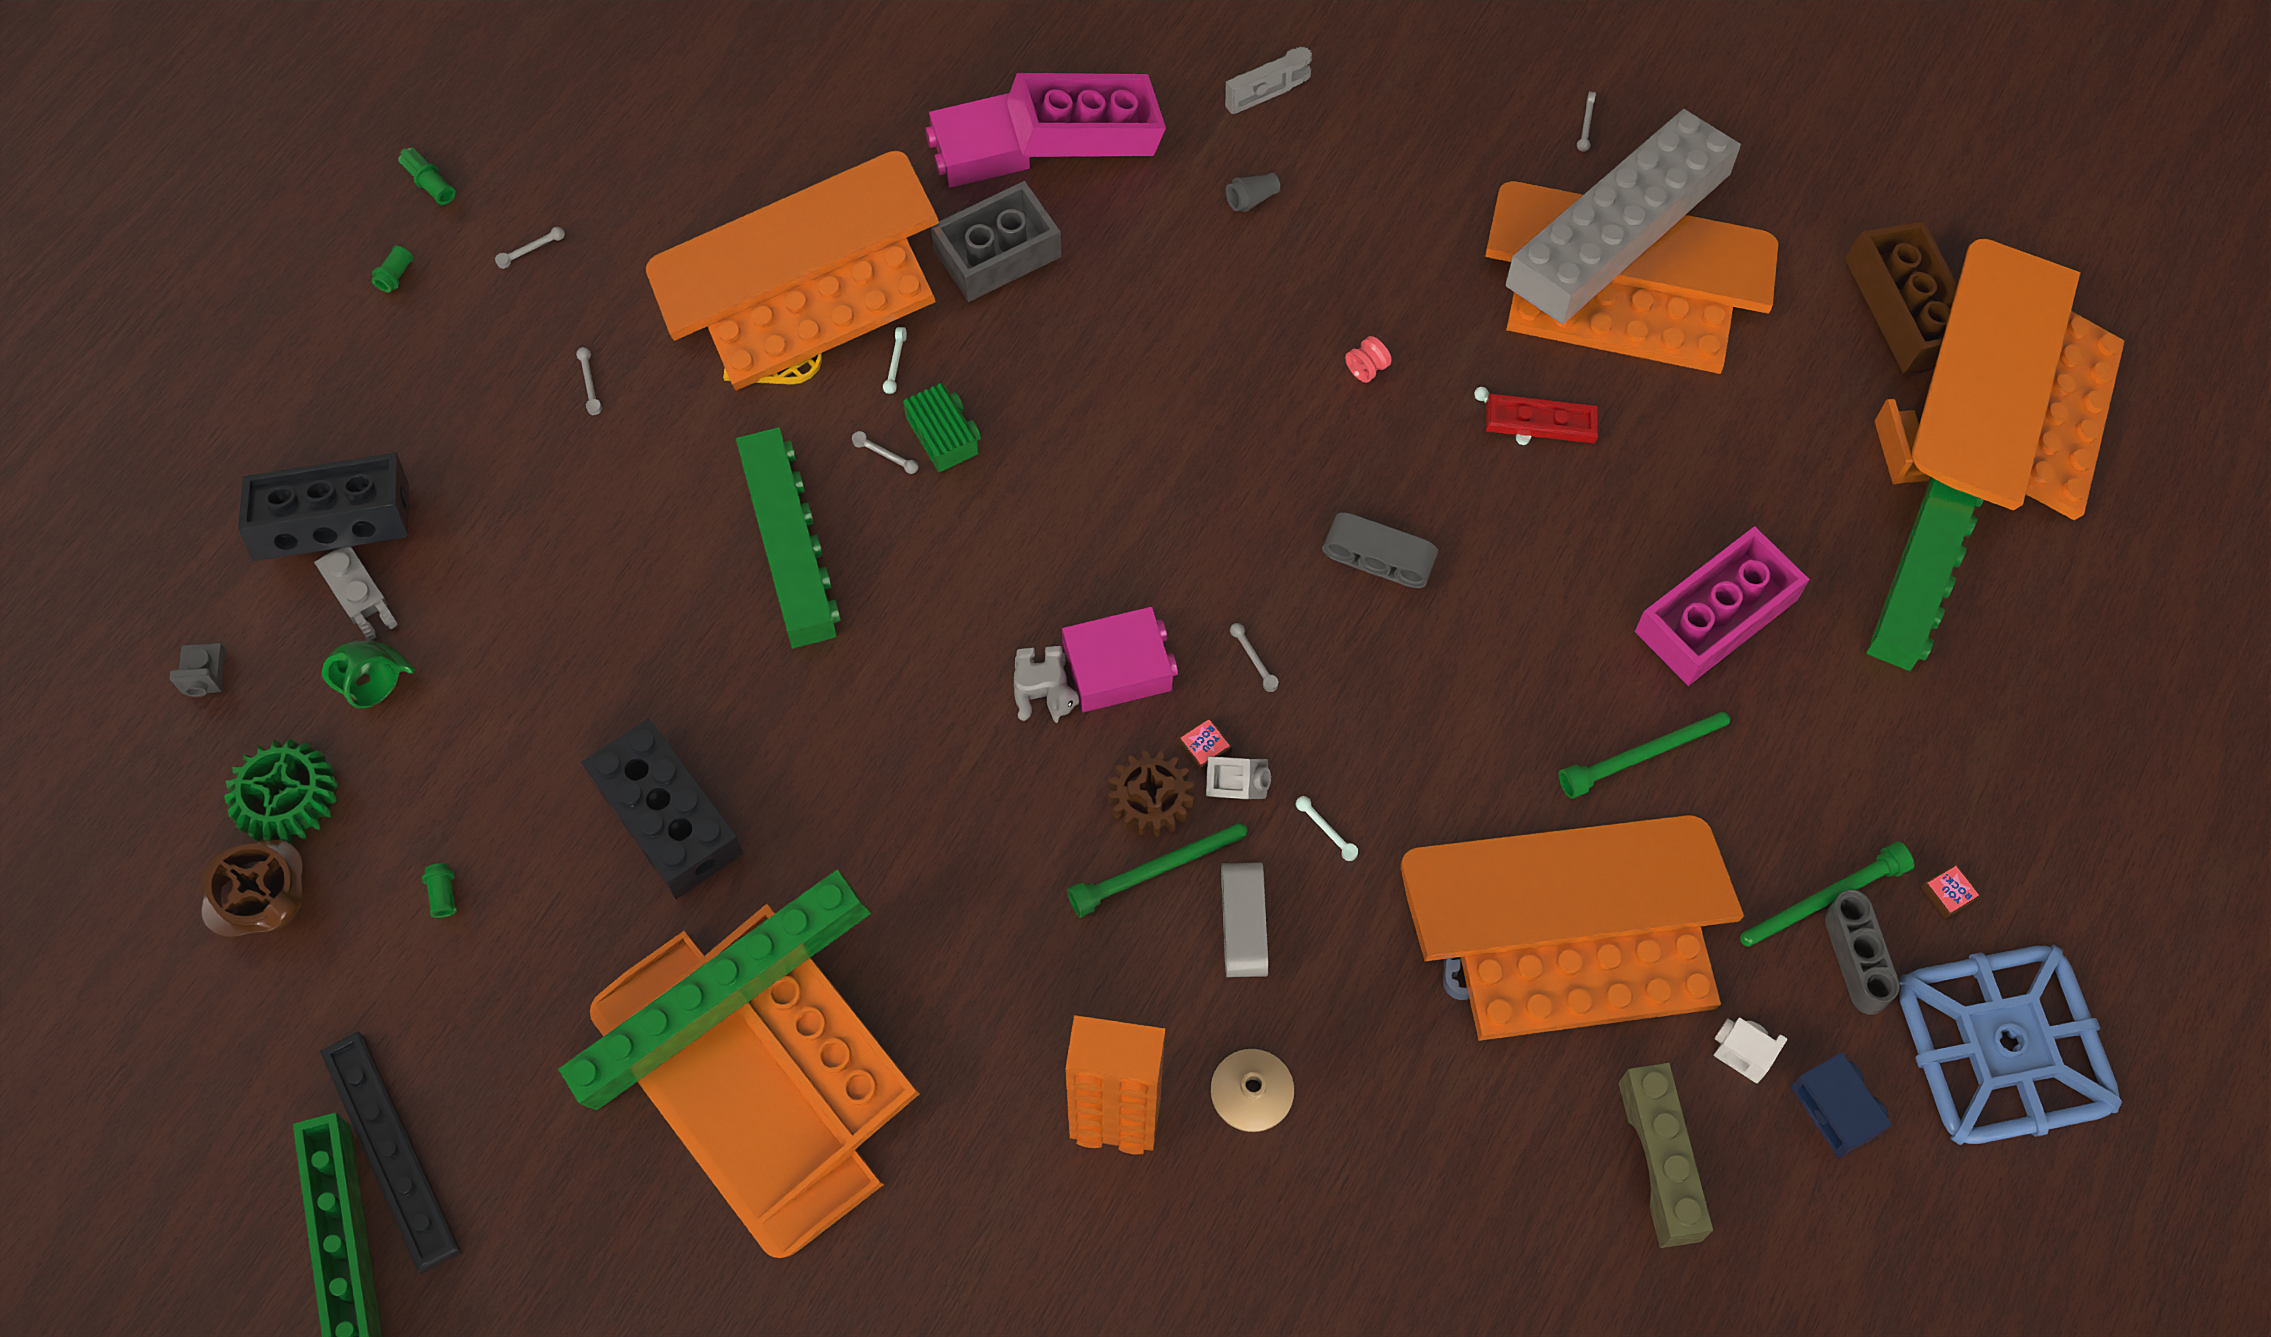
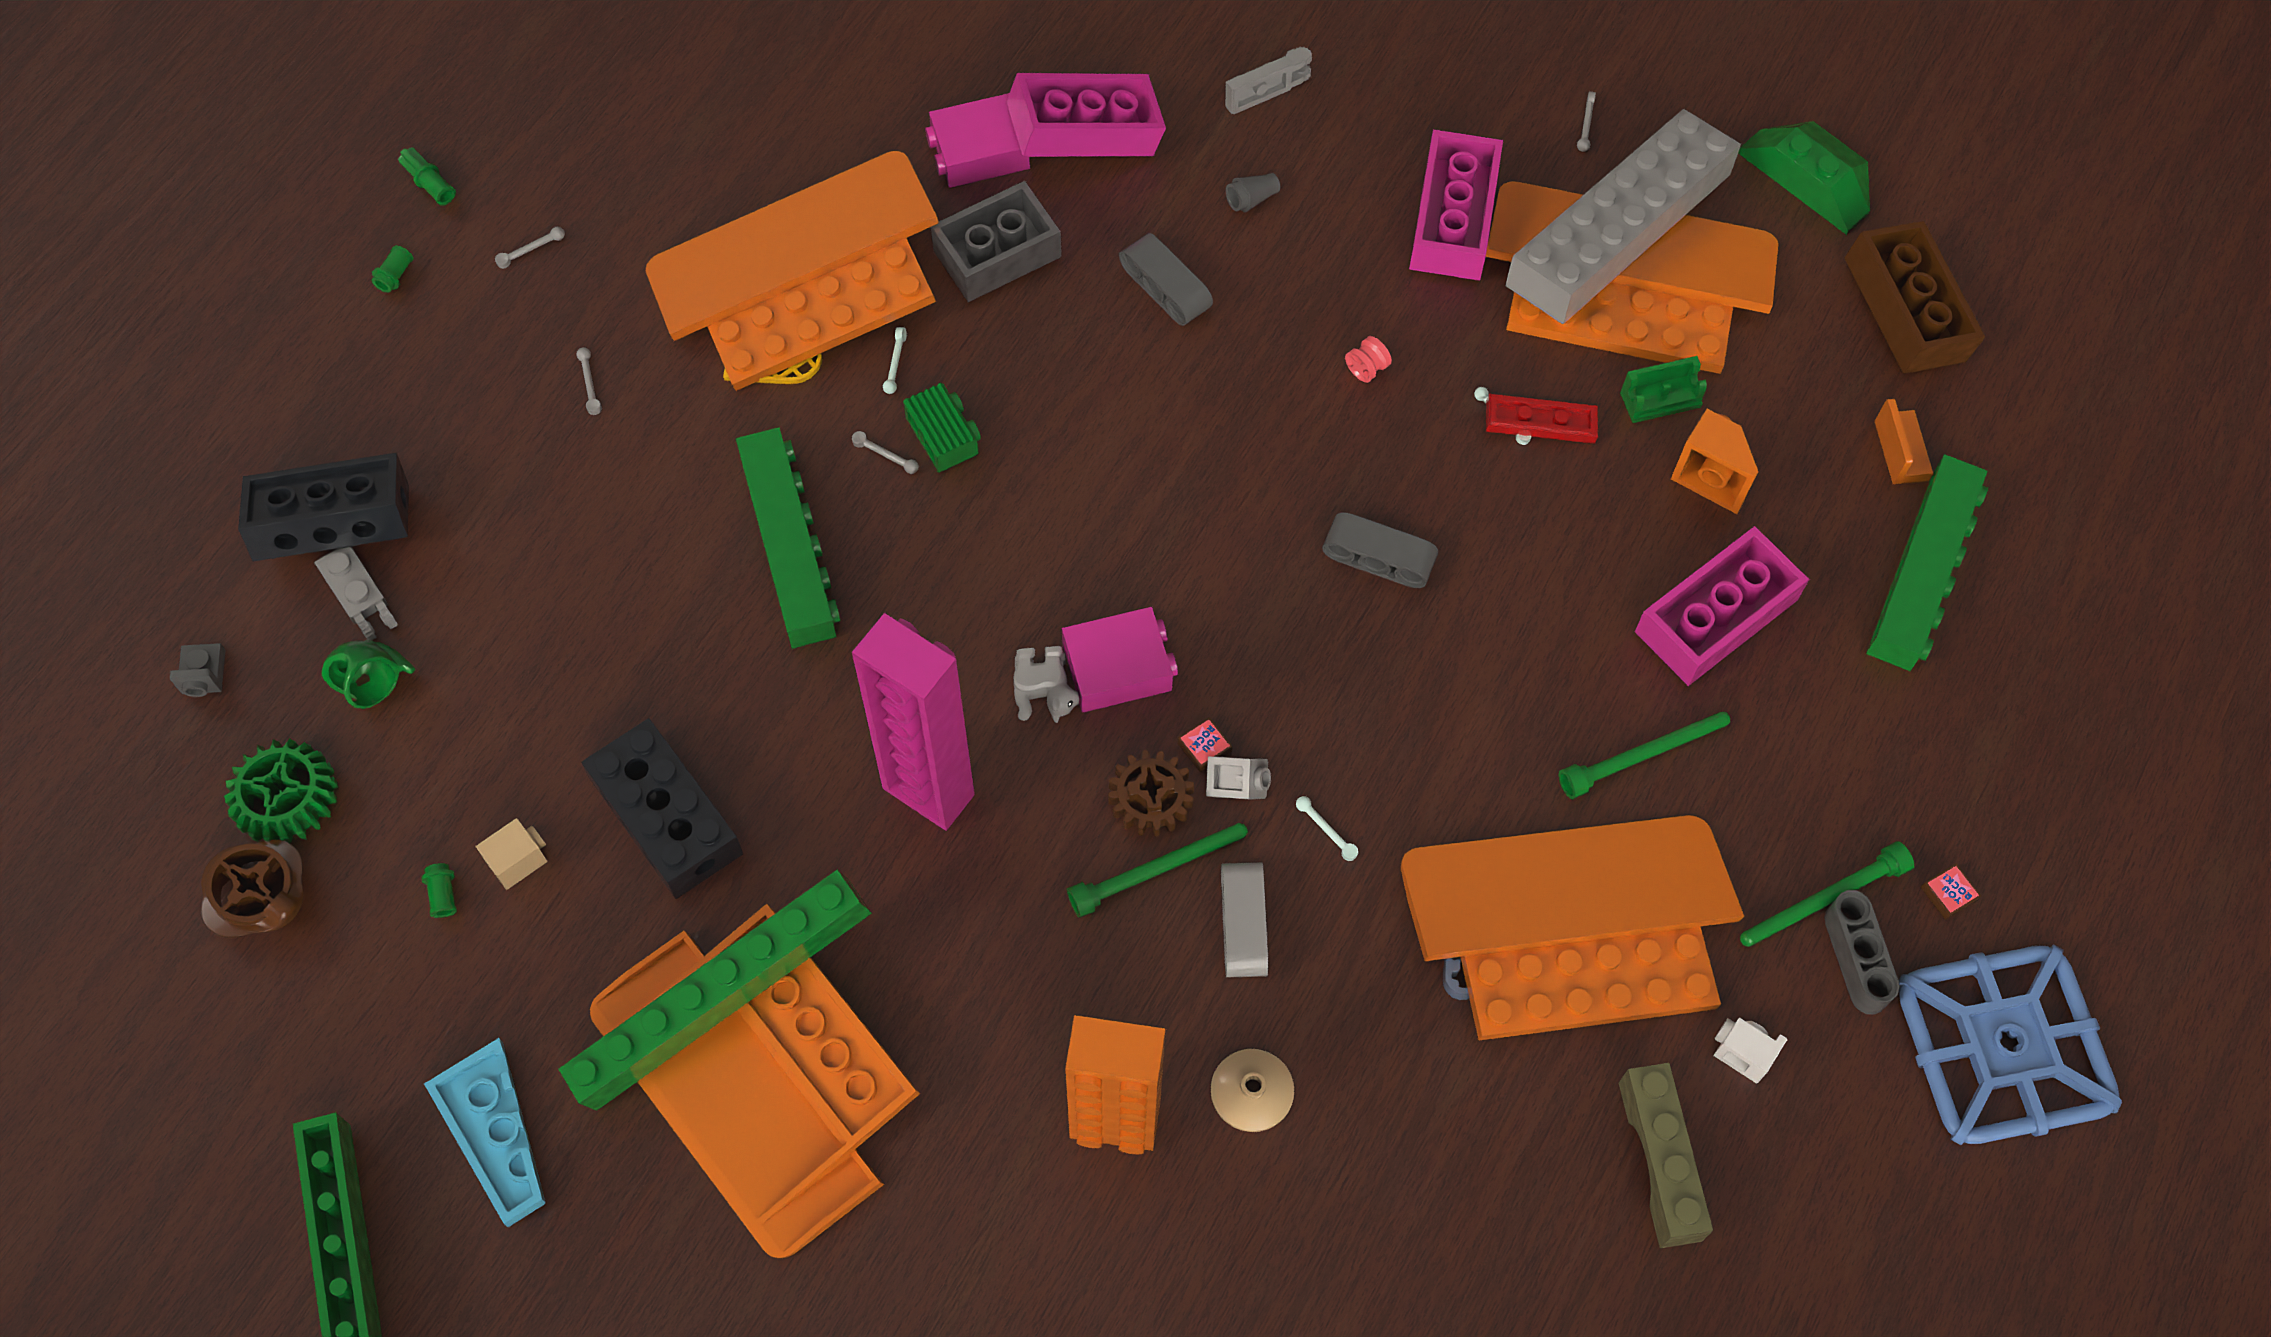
(390, 1153): black tile -> none
(488, 1124): none -> medium azure wing
(513, 852): none -> tan brick
(915, 719): none -> dark pink brick
(1166, 279): none -> dark grey beam
(1270, 682): light grey hinge -> none
(1456, 205): none -> dark pink brick
(1663, 389): none -> green hinge
(1717, 462): none -> orange slope
(1814, 170): none -> green wedge
(1841, 1105): dark blue brick -> none
(2018, 385): orange slope -> none

